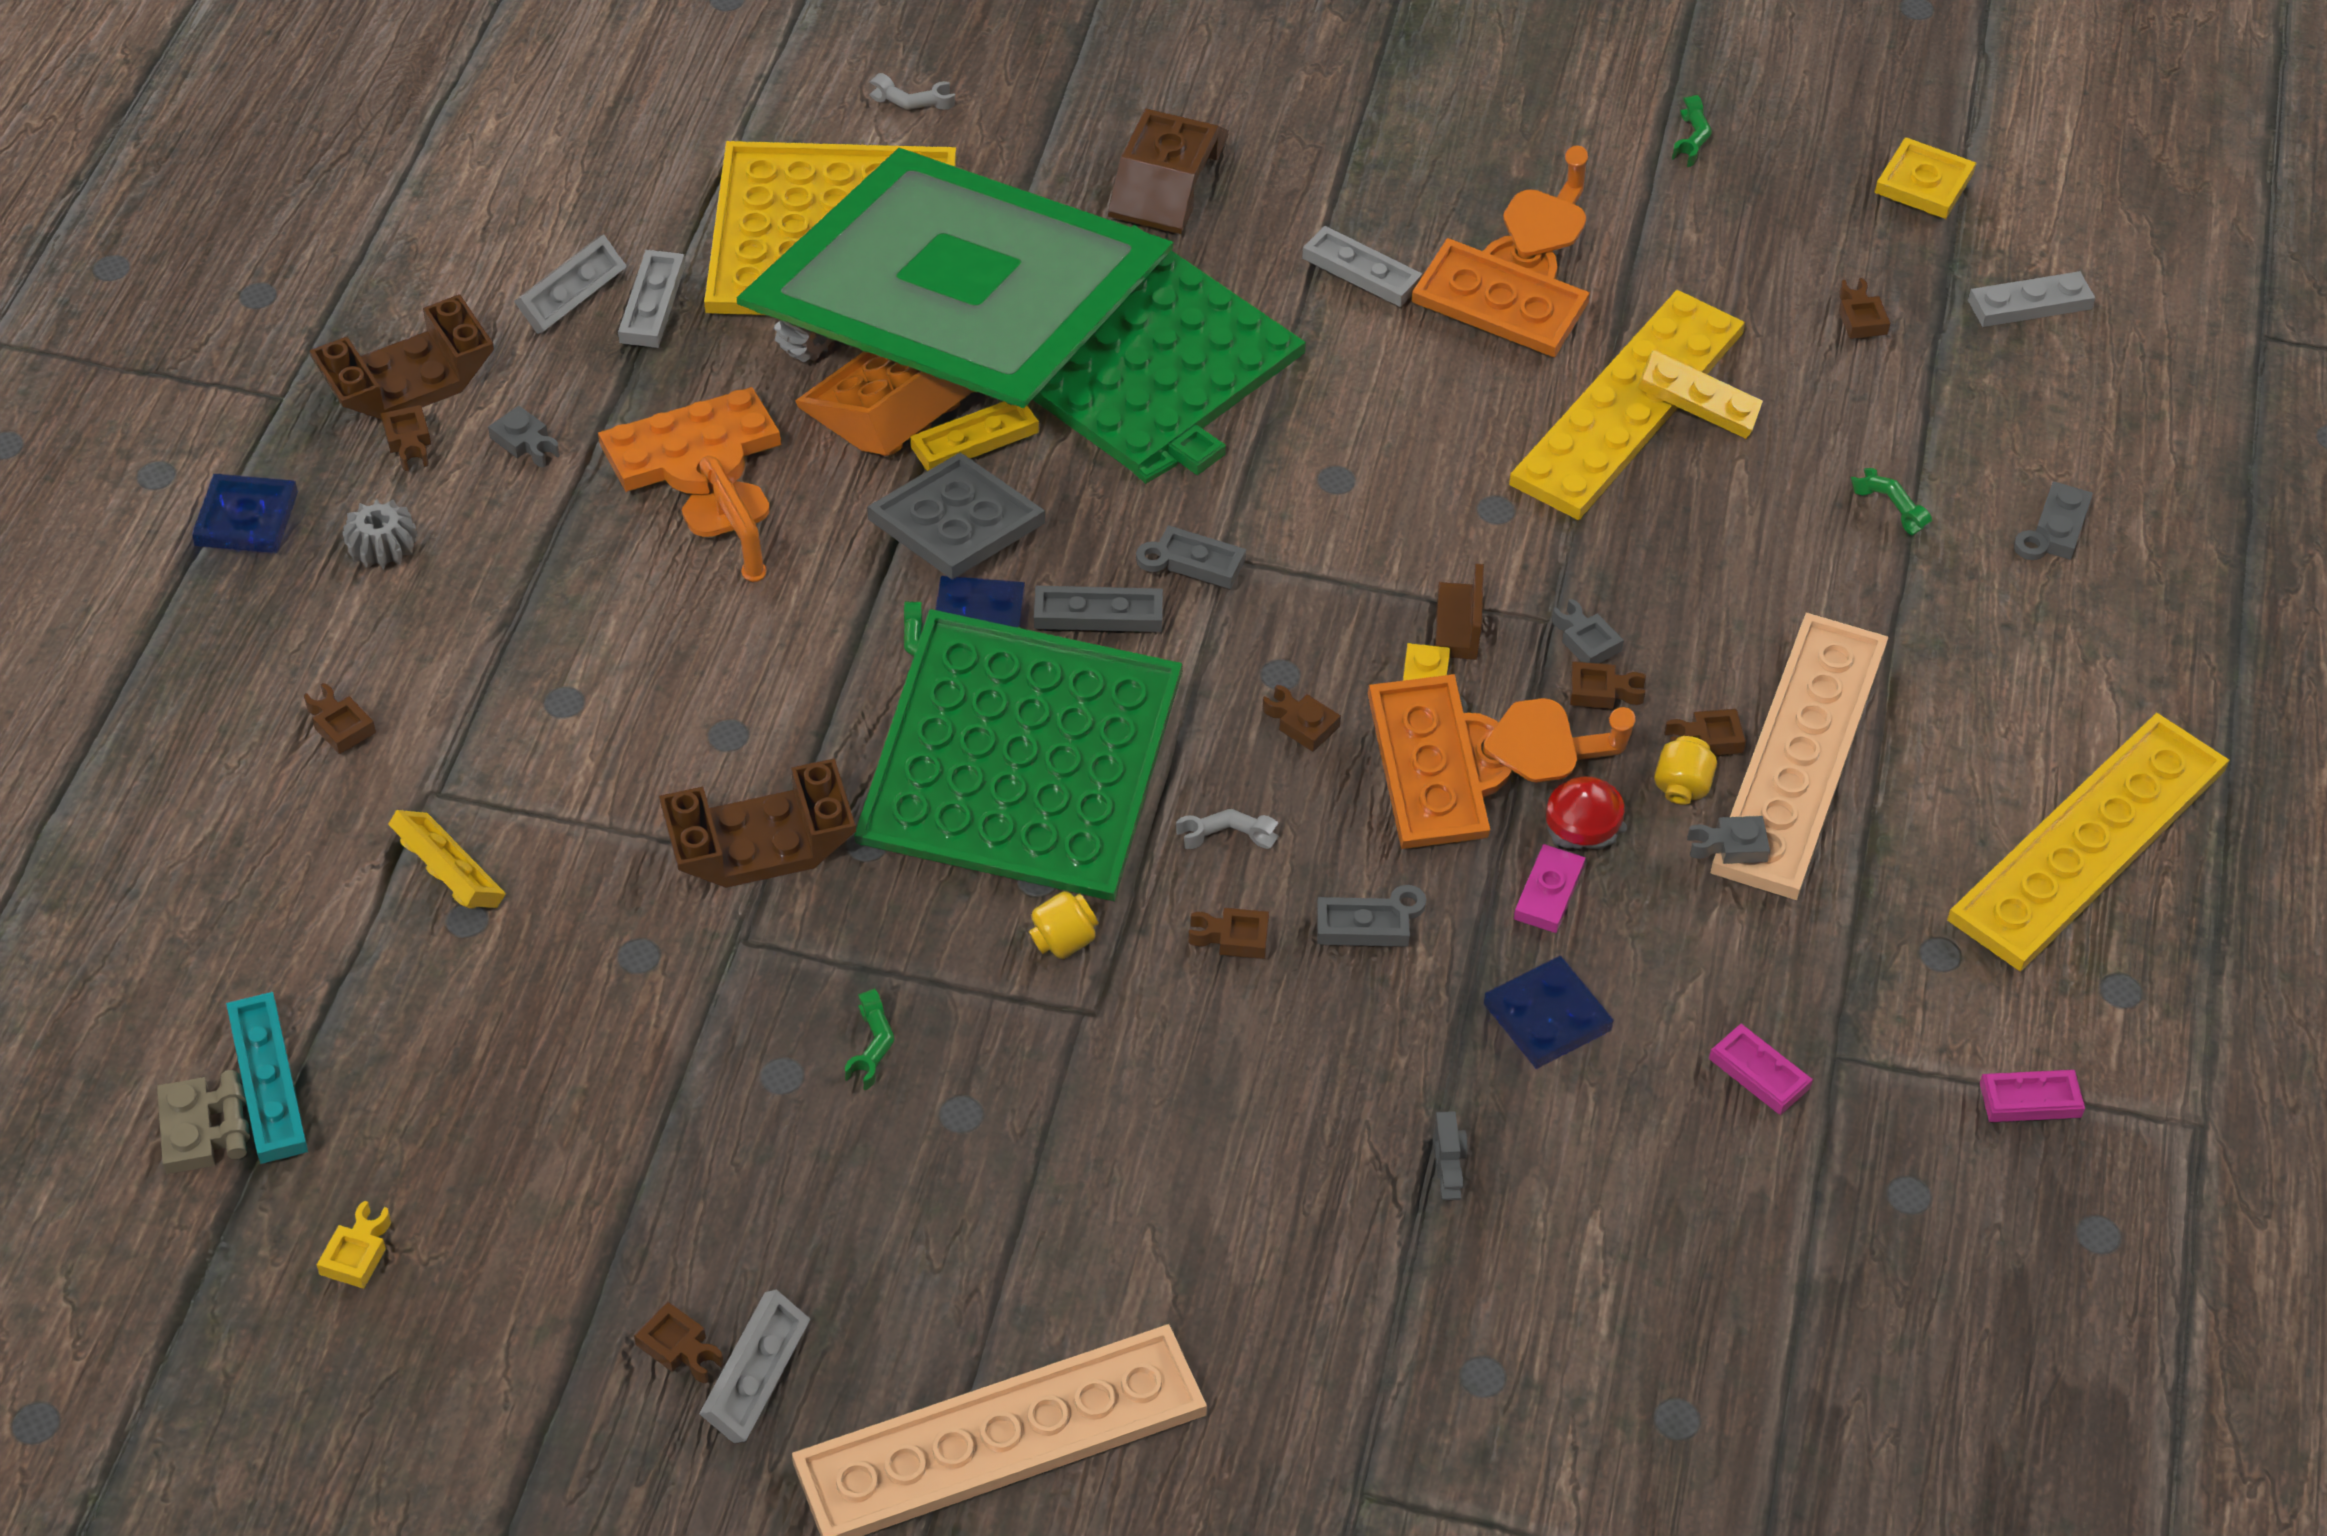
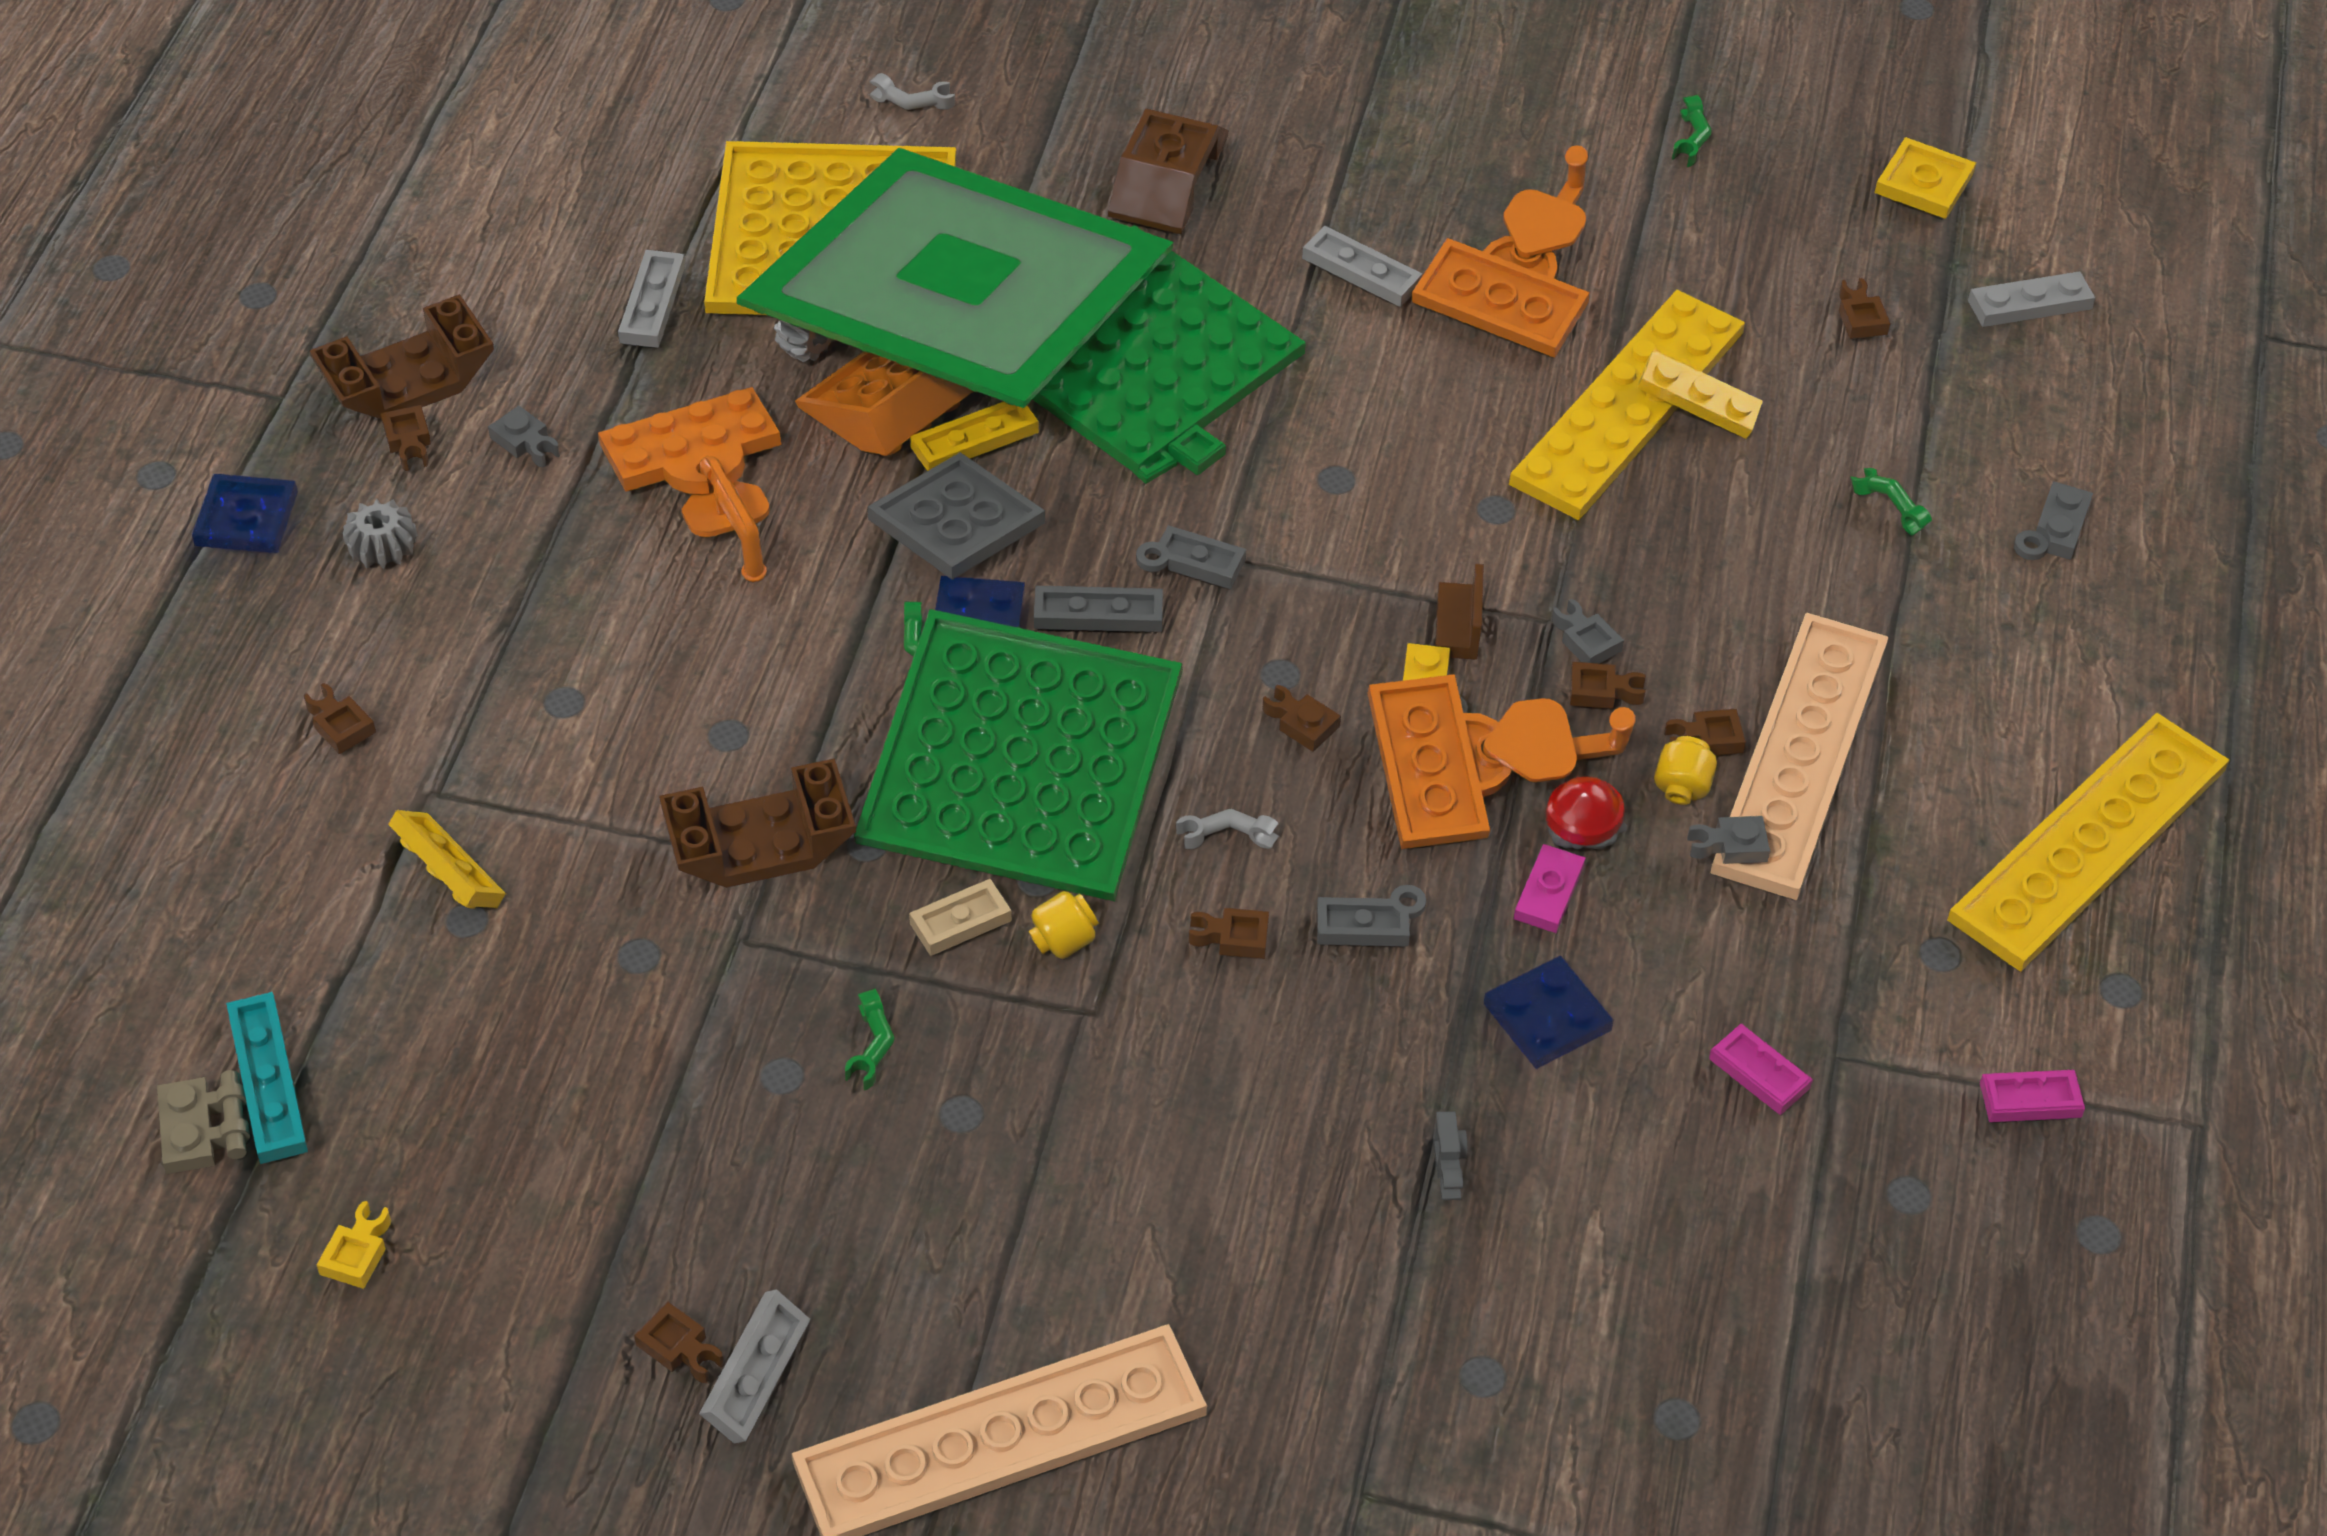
(570, 284): light grey plate -> none
(960, 917): none -> tan plate

